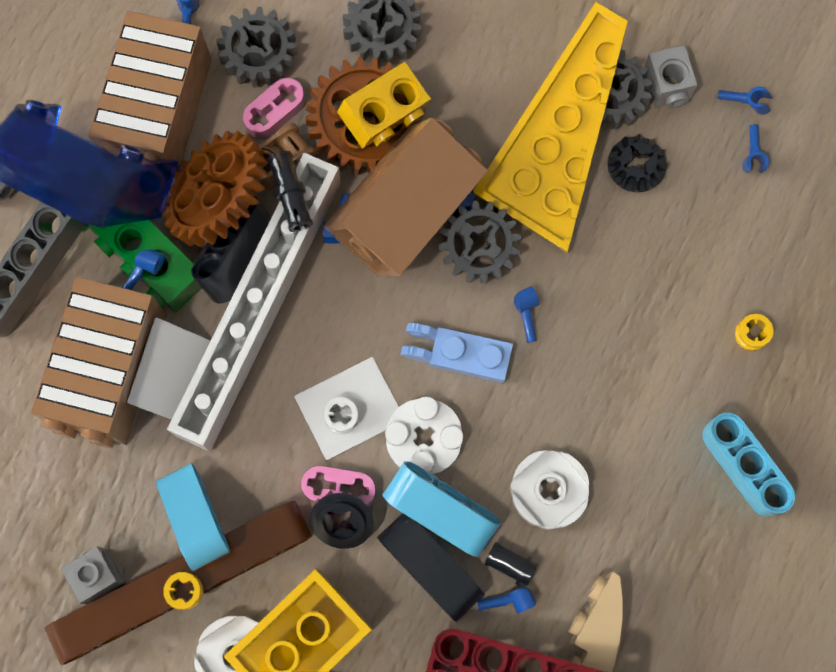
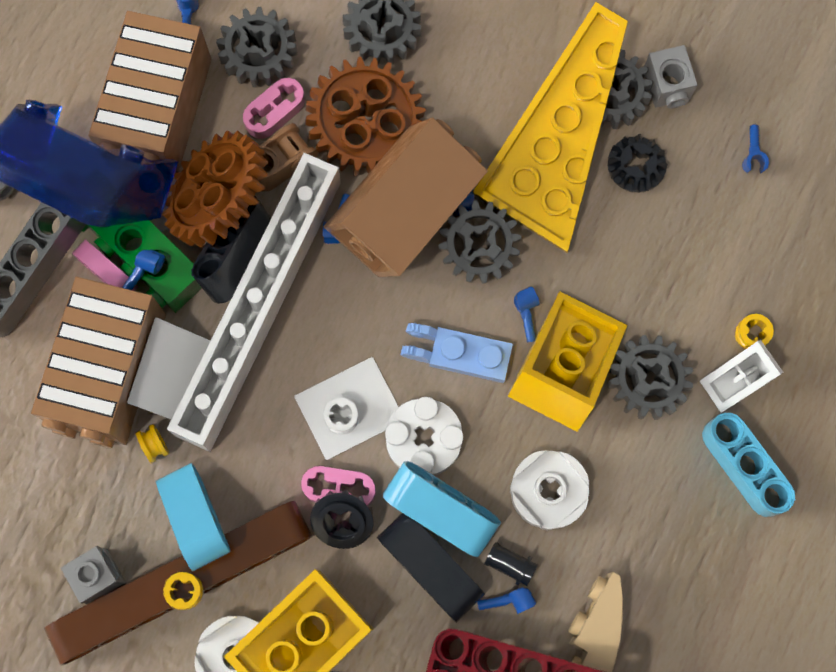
(100, 265): none -> bright pink beam
(152, 443): none -> yellow bush
(290, 191): black pin -> none
(379, 100): yellow brick -> none
(568, 362): none -> yellow slope
(637, 370): none -> dark grey gear
(741, 376): none -> white slope
(748, 98): blue hand -> none

